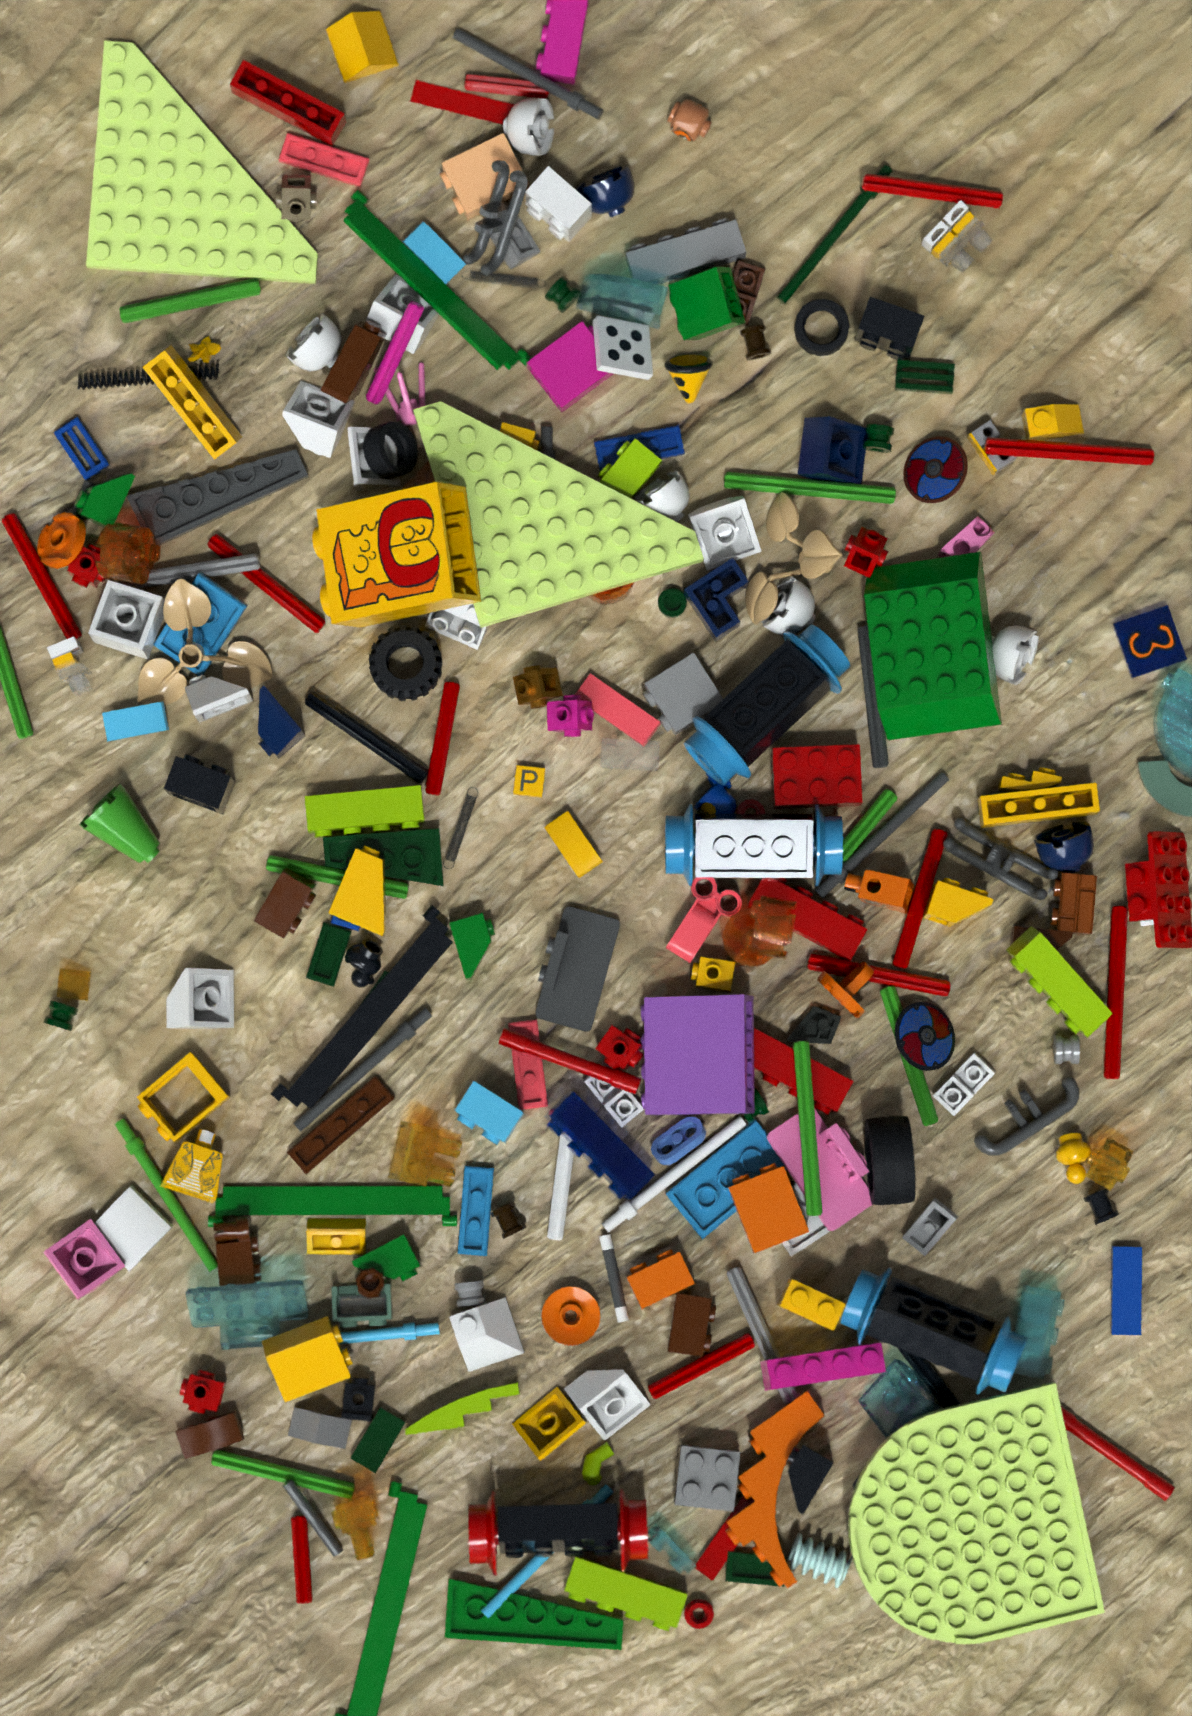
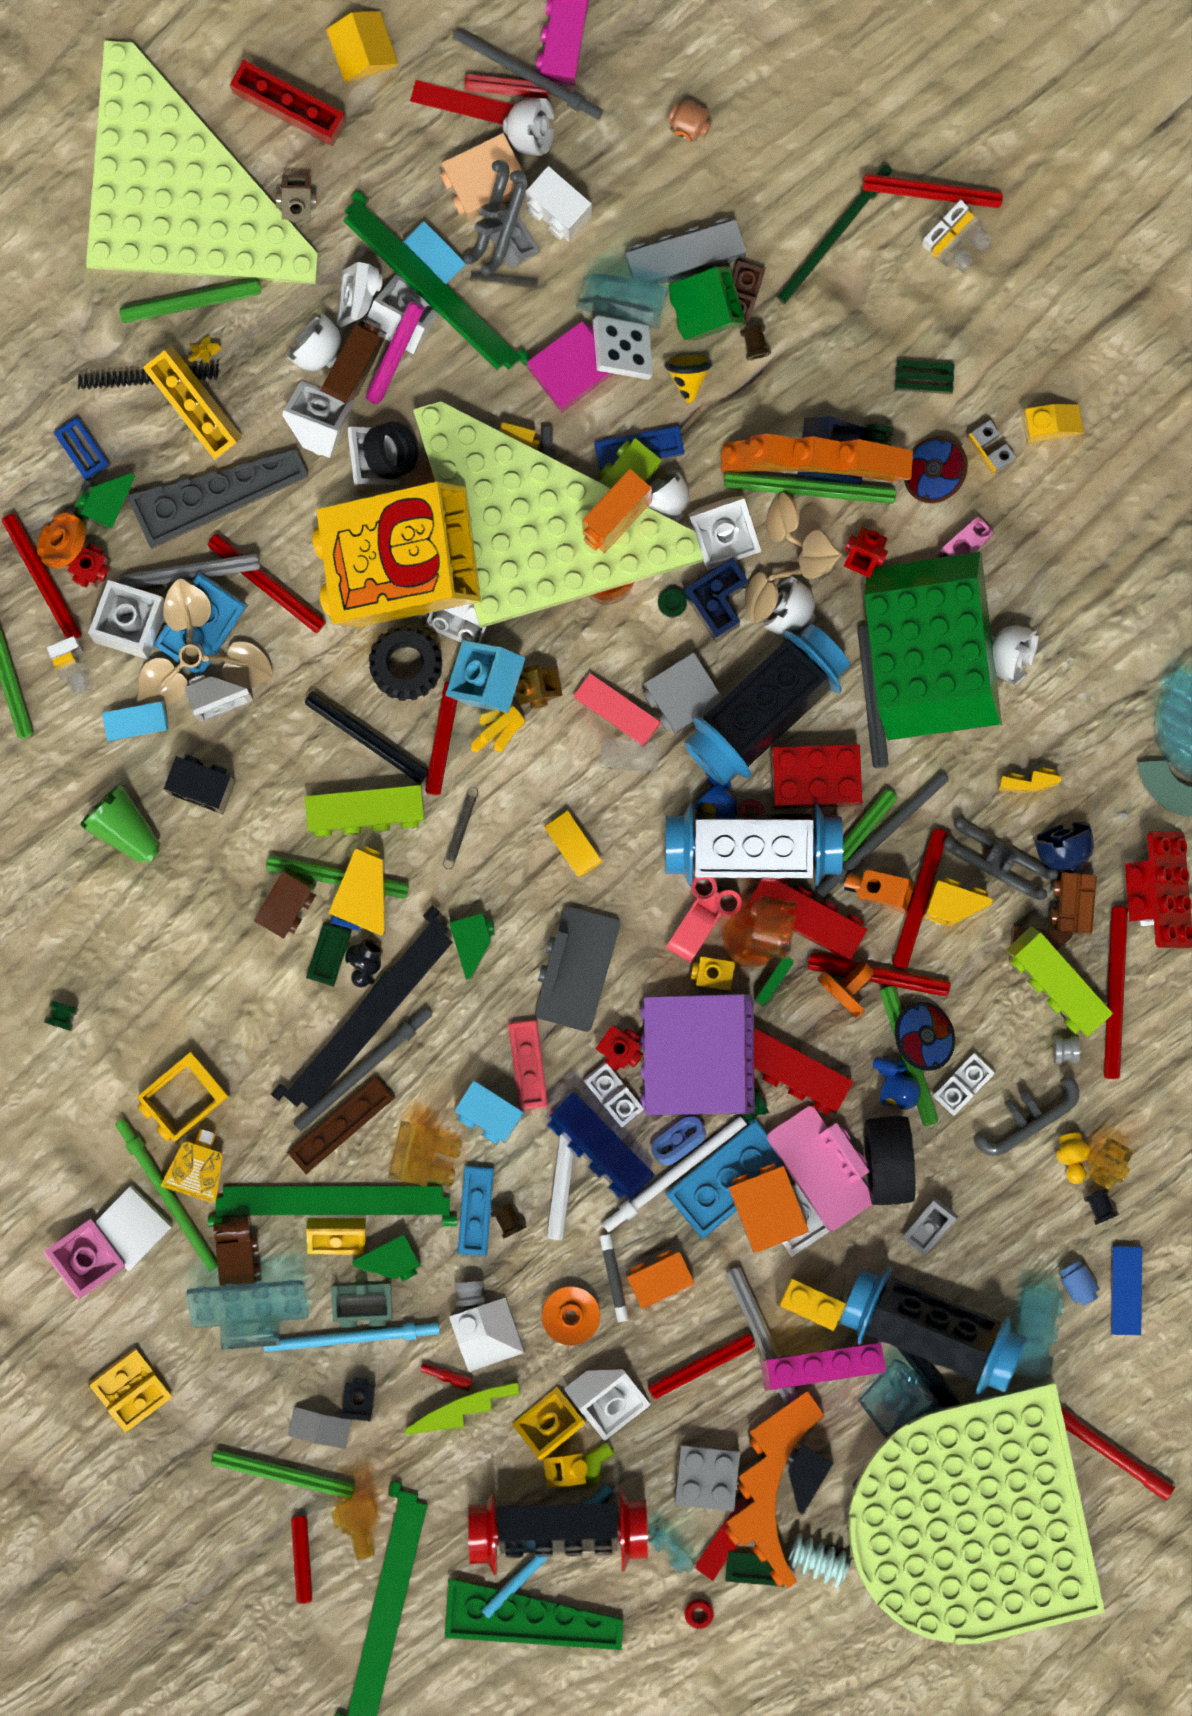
(73, 984): clear yellow slope -> none
(127, 553): clear orange brick -> none
(130, 1389): none -> yellow slope
(202, 1000): white slope -> none
(210, 1435): reddish brown slope -> none
(213, 1396): red brick -> none
(276, 726): dark blue slope -> none
(307, 1358): yellow brick -> none
(312, 1517): dark grey bar -> none
(324, 160): coral tile -> none
(356, 292): none -> white slope
(370, 1283): reddish brown tile -> none
(378, 1440): dark green tile -> none
(406, 412): bright pink plant -> none
(407, 854): dark green wing -> none
(447, 1376): none -> red pin
(485, 676): none -> medium azure brick
(501, 725): none -> yellow rock
(526, 1045): red piece -> none
(529, 781): yellow tile -> none
(562, 294): dark green wheel -> none
(570, 716): dark pink brick -> none
(572, 1469): none -> yellow brick
(609, 191): dark blue cylinder -> none
(616, 511): none -> orange brick
(625, 1592): lime brick -> none
(690, 1325): reddish brown brick -> none
(774, 981): none -> green tile
(807, 1128): bright green axle -> none
(817, 1027): pearl dark grey piece -> none
(819, 455): none -> orange arch
(827, 306): black tyre -> none
(889, 329): black brick -> none
(897, 1088): none -> blue piece
(1038, 805): yellow brick -> none
(1069, 451): red axle -> none
(1079, 1283): none -> medium blue brick
(1149, 642): clear blue tile -> none

